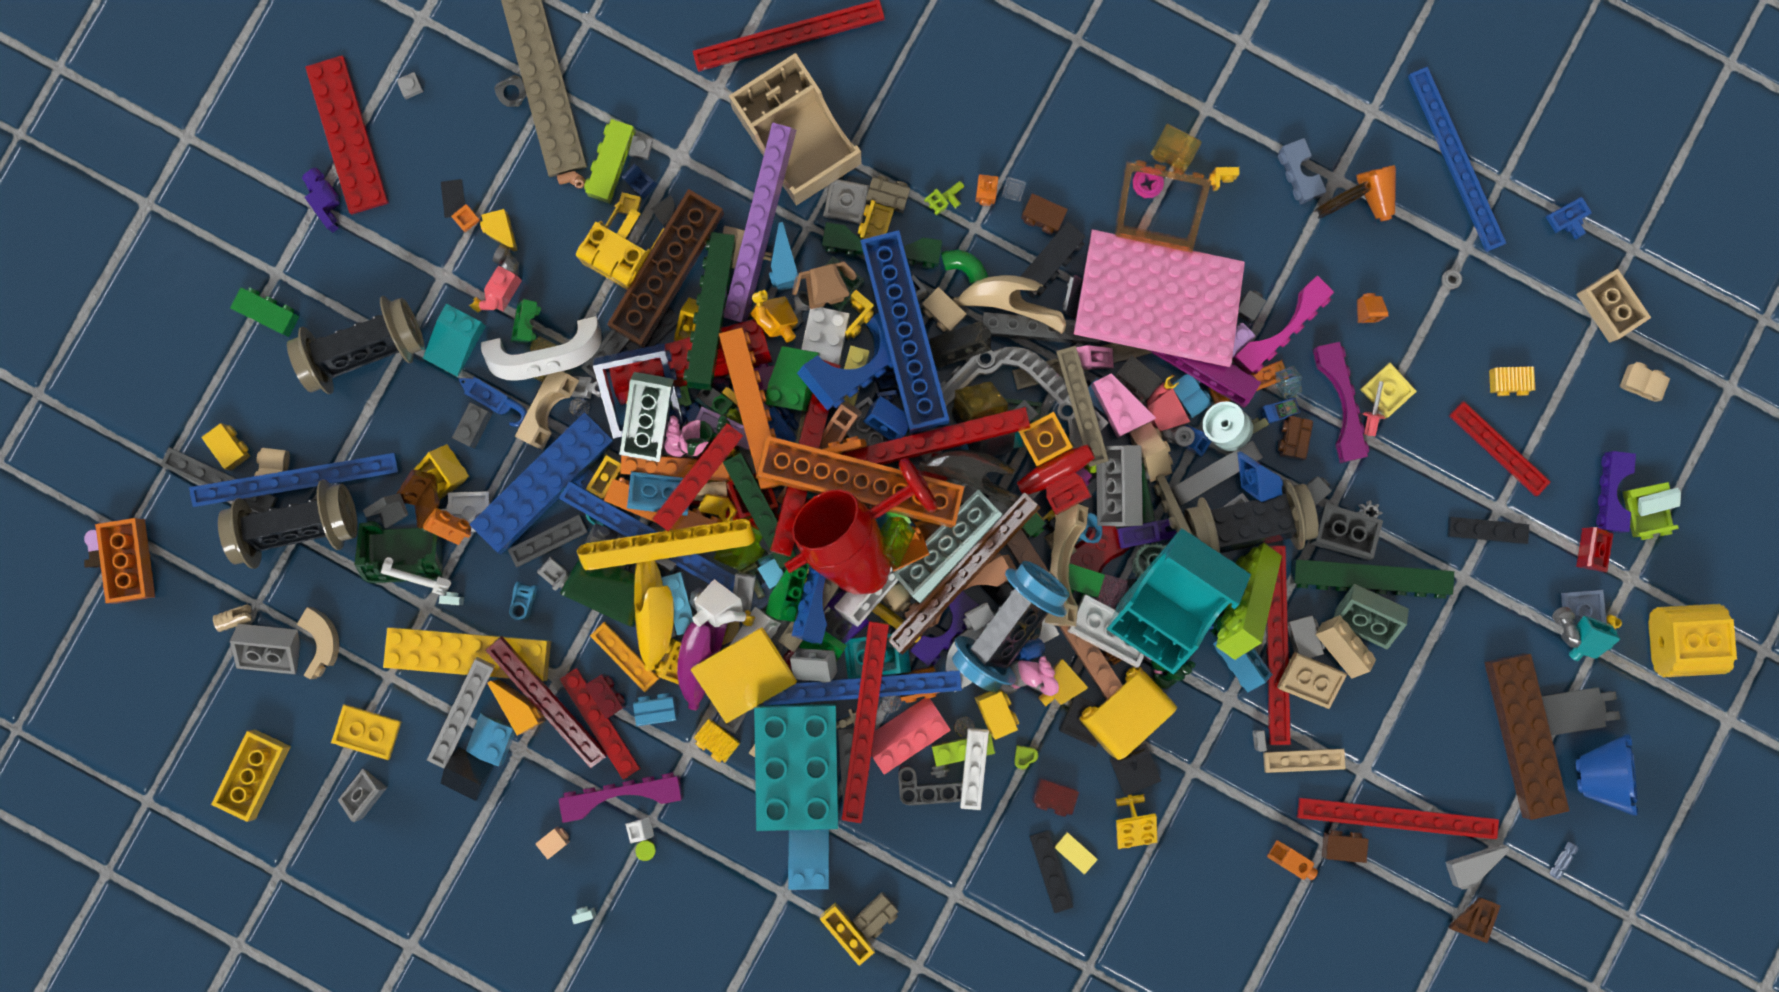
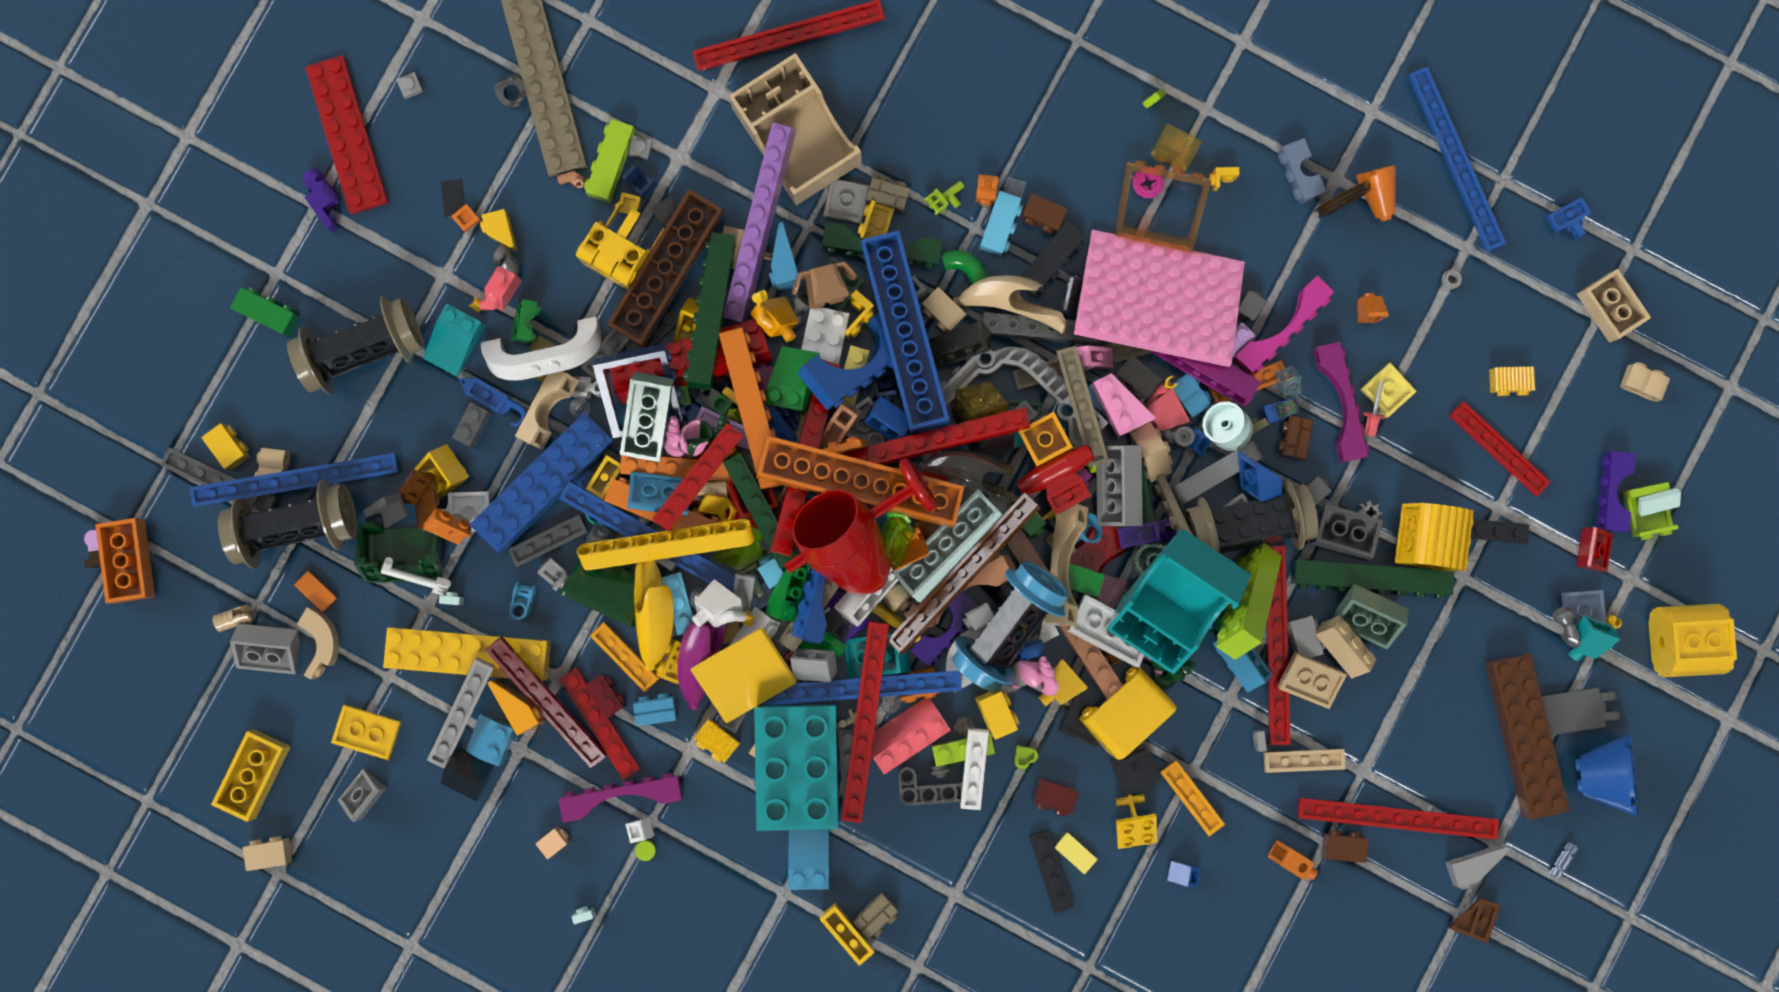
(267, 854): none -> tan brick
(316, 591): none -> orange tile
(1001, 224): none -> medium azure brick
(1154, 98): none -> lime tile
(1184, 874): none -> brick
(1192, 798): none -> light orange plate
(1434, 536): none -> yellow piece

